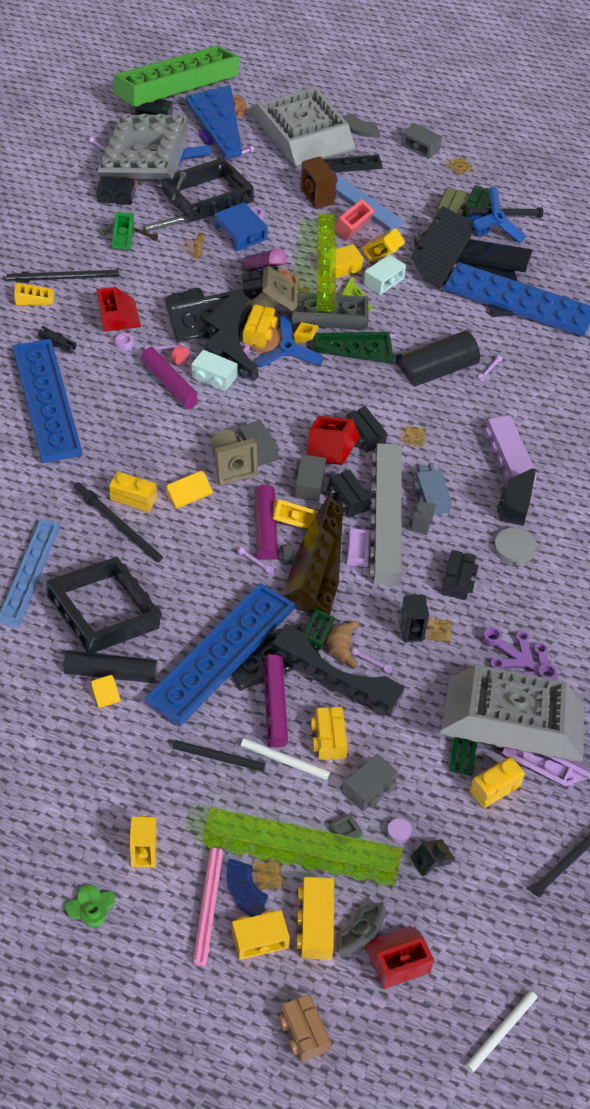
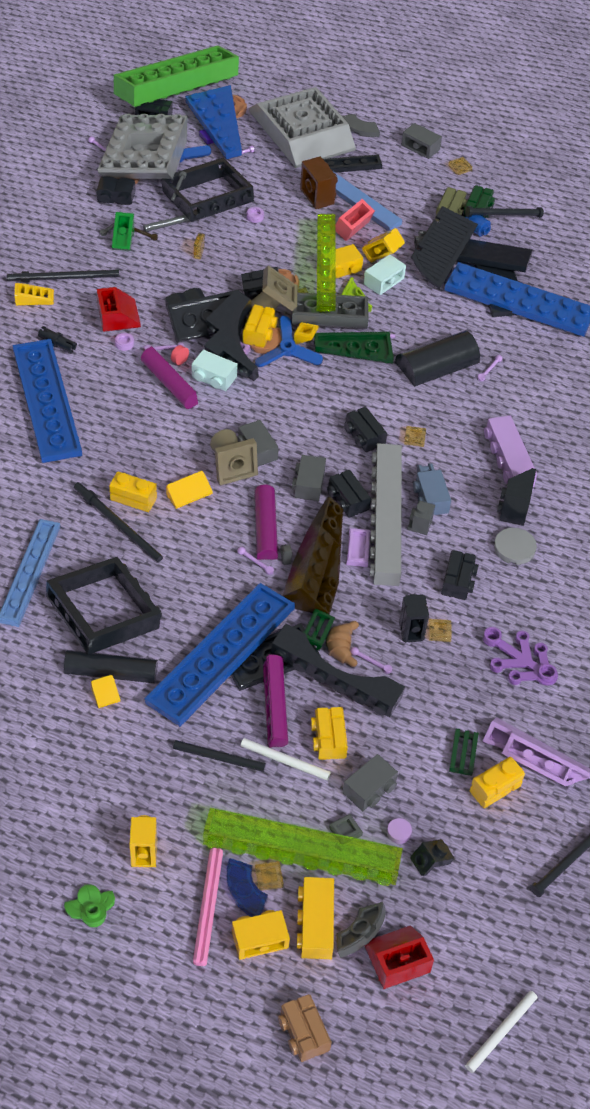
(241, 225): blue panel -> none
(261, 260): magenta brick -> none
(293, 514): yellow slope -> none
(332, 439): red slope -> none
(498, 218): blue piece -> none
(515, 712): light grey slope -> none

